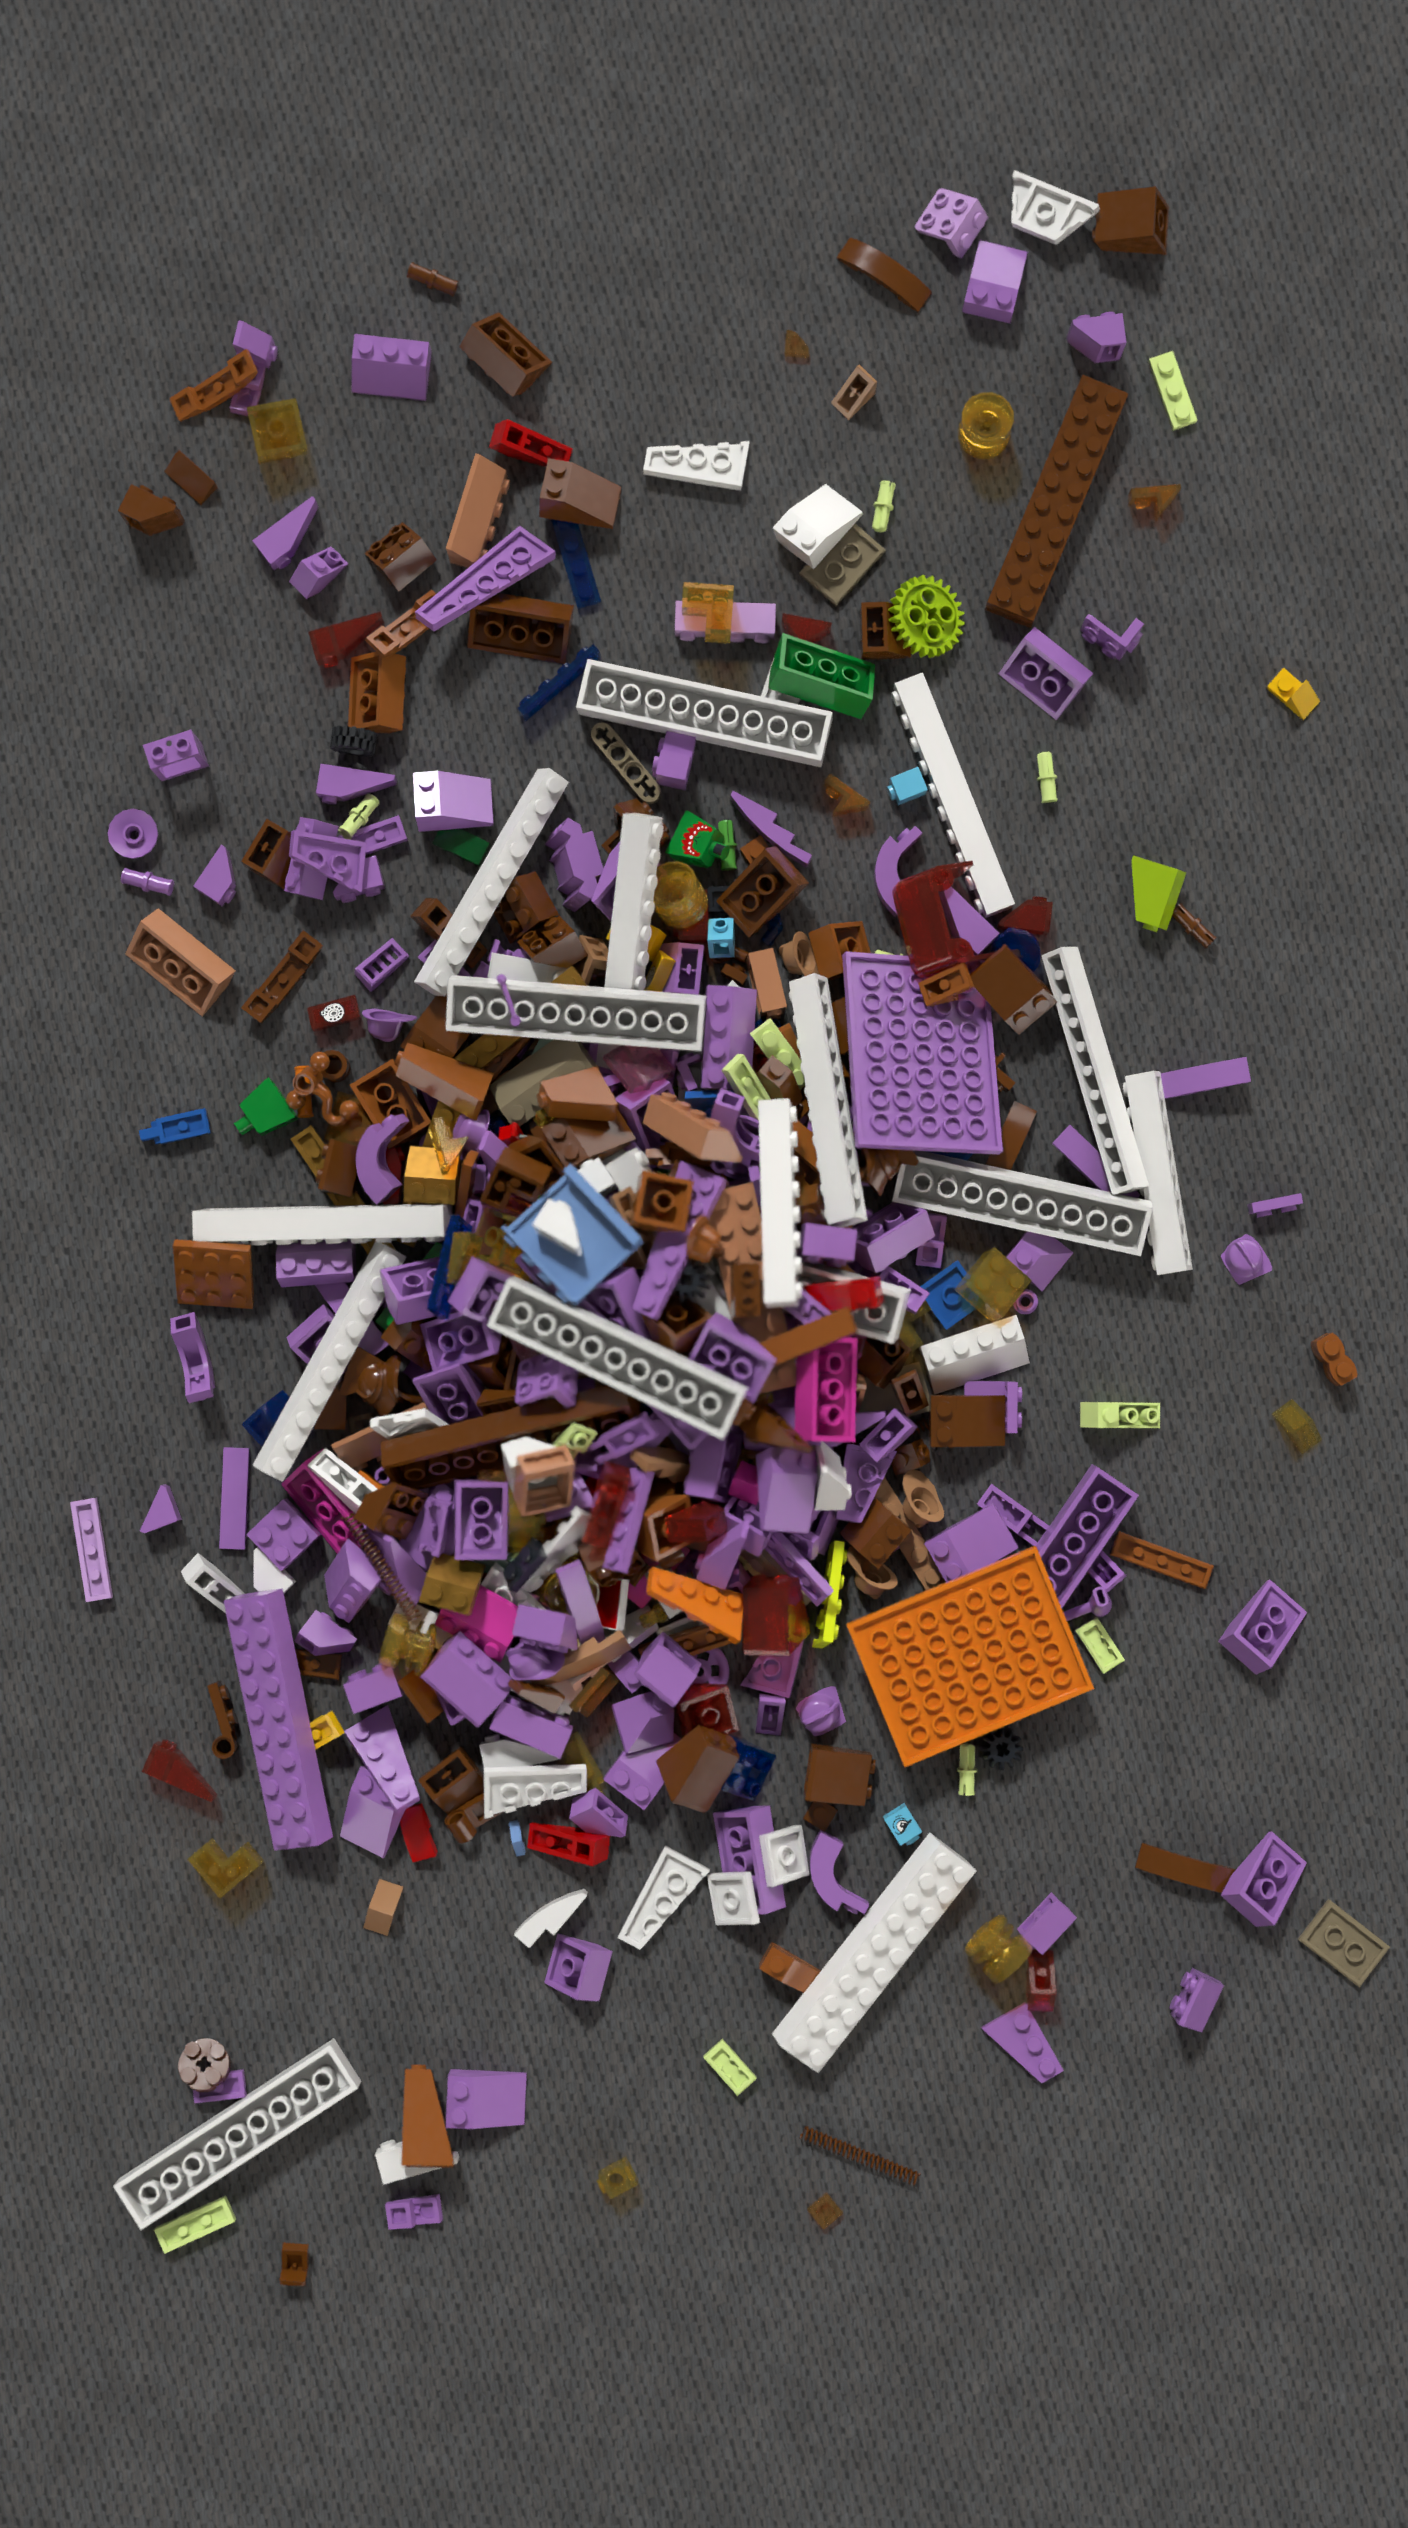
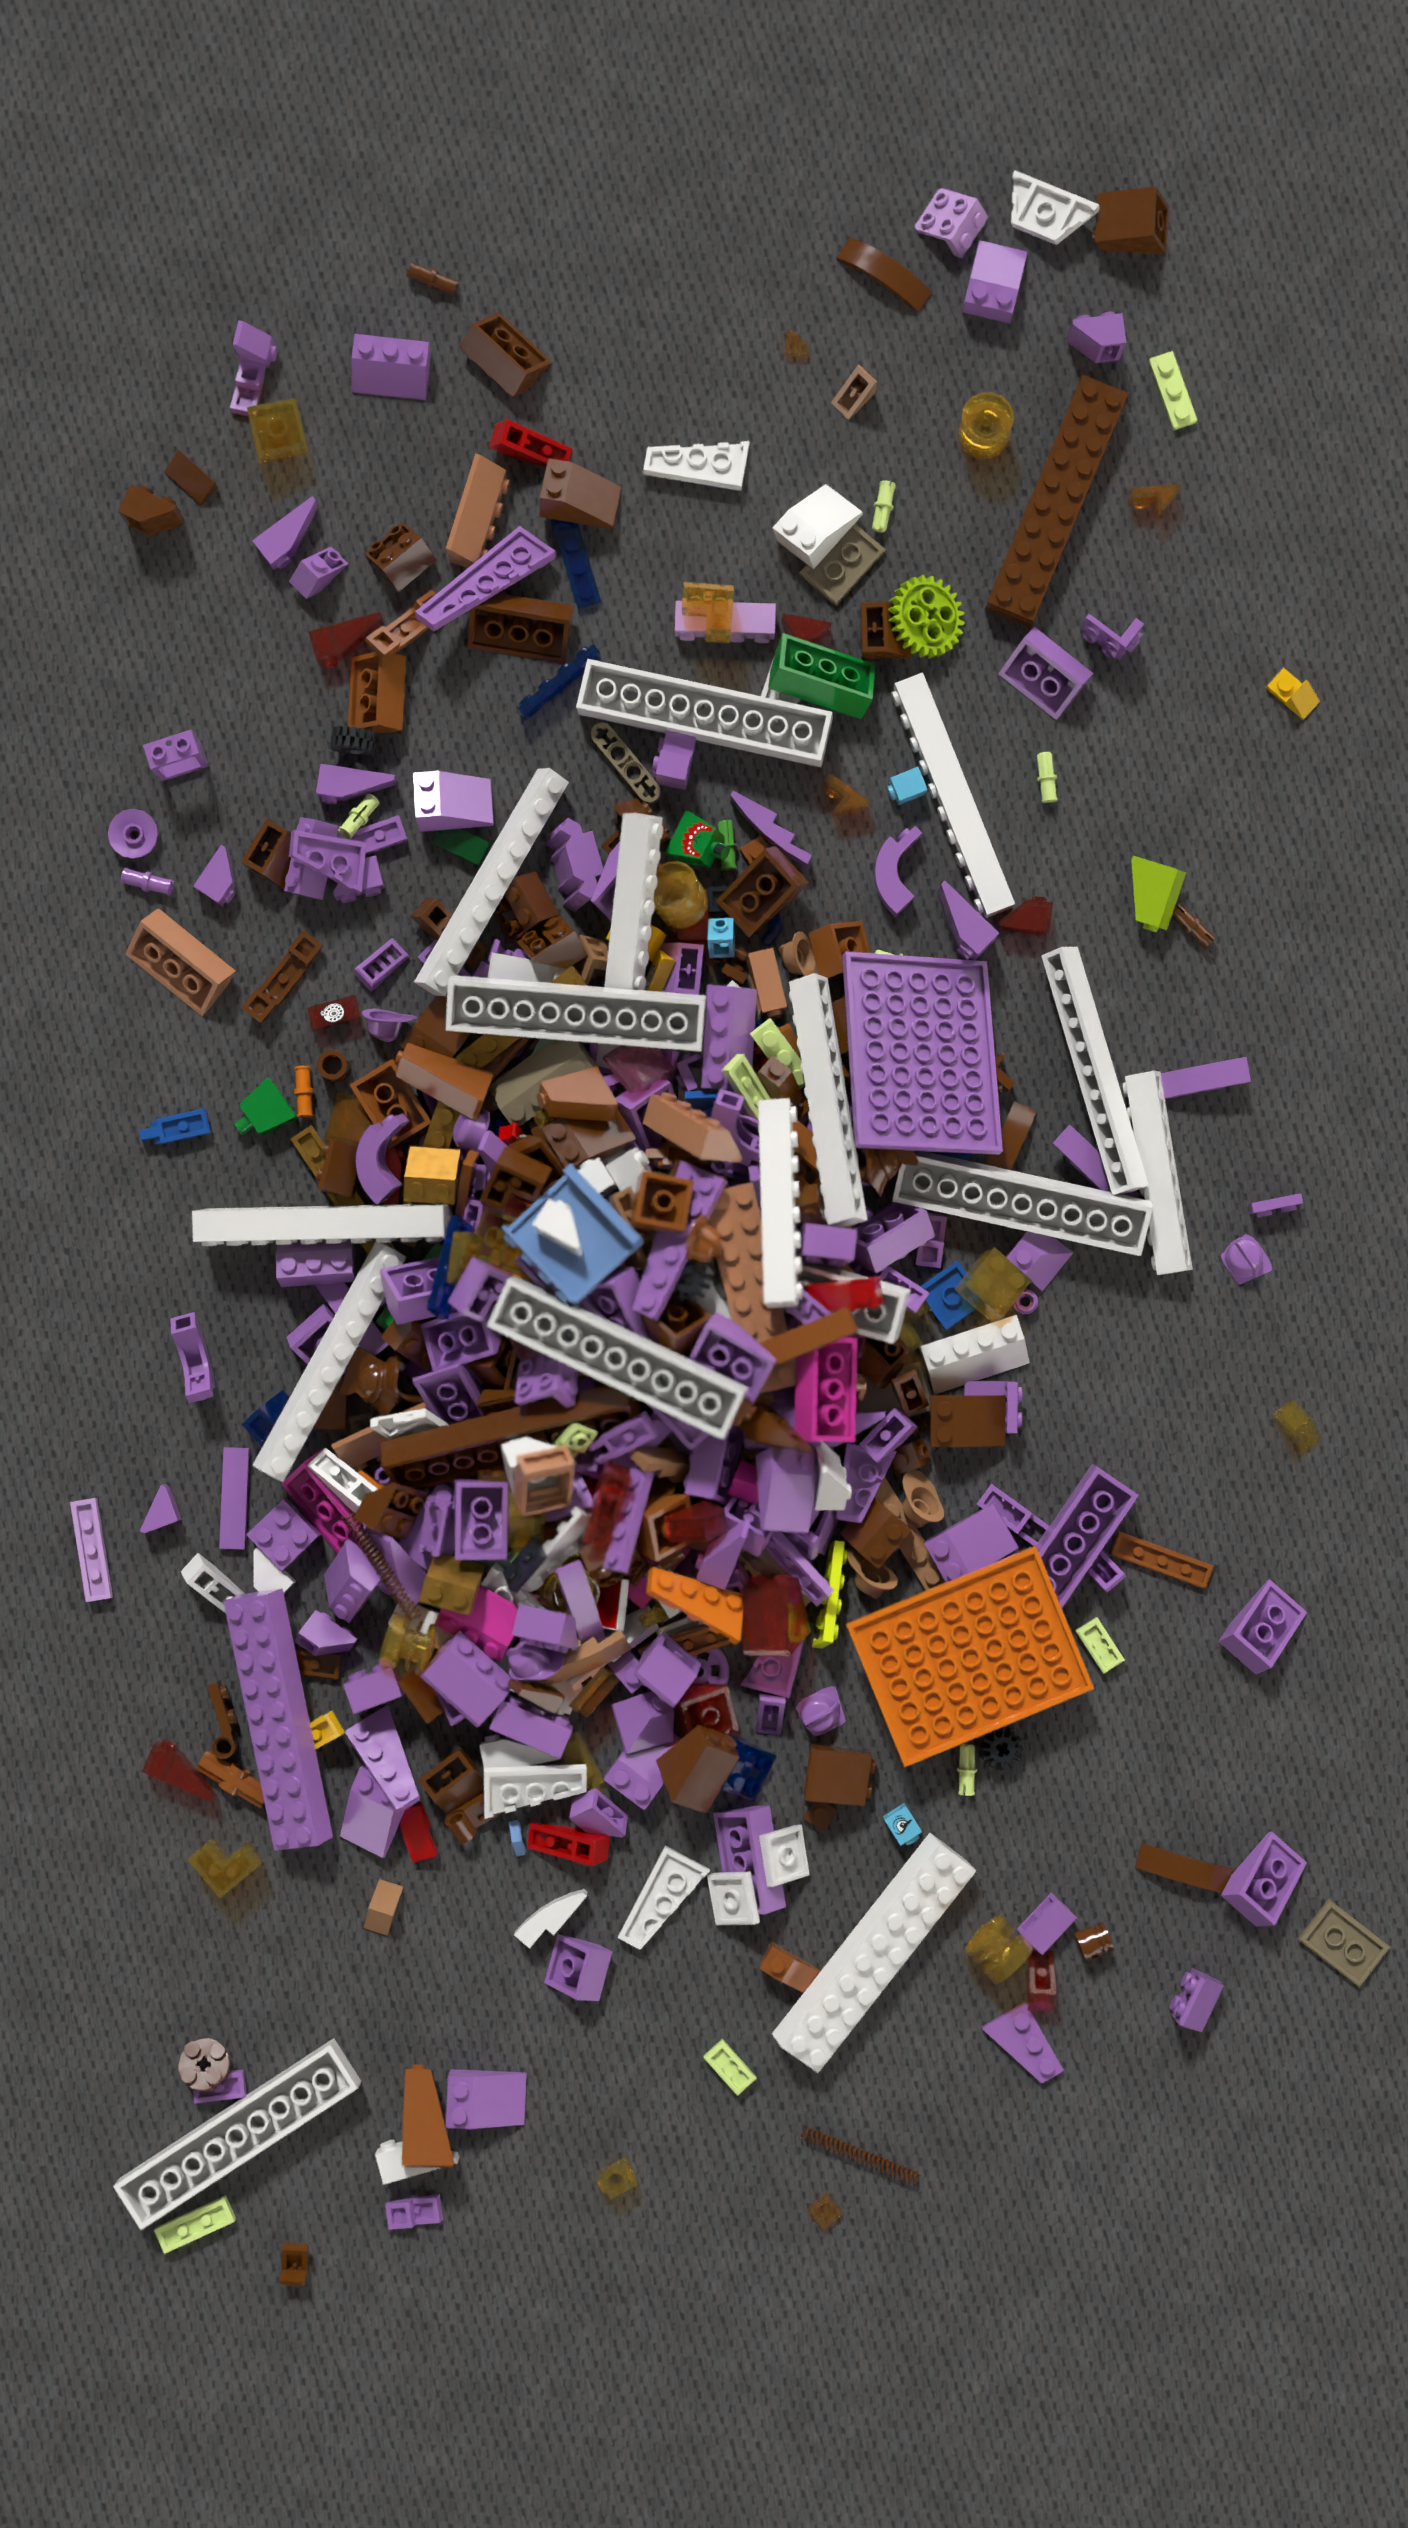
(213, 1274): dark orange plate -> none
(216, 388): dark orange slope -> none
(232, 1778): none -> dark orange piece
(296, 1099): dark orange piece -> none
(446, 1149): clear yellow slope -> none
(515, 1020): medium lavender hinge -> none
(745, 1289): reddish brown brick -> none
(822, 1860): medium lavender arch -> none
(925, 924): clear red windscreen -> none
(946, 985): dark orange slope -> none
(1012, 989): reddish brown slope -> none
(1023, 941): clear blue plate -> none
(1094, 1941): none -> reddish brown piece
(1098, 1604): medium lavender piece -> none
(1119, 1415): yellowish green slope -> none
(1336, 1365): dark orange brick -> none

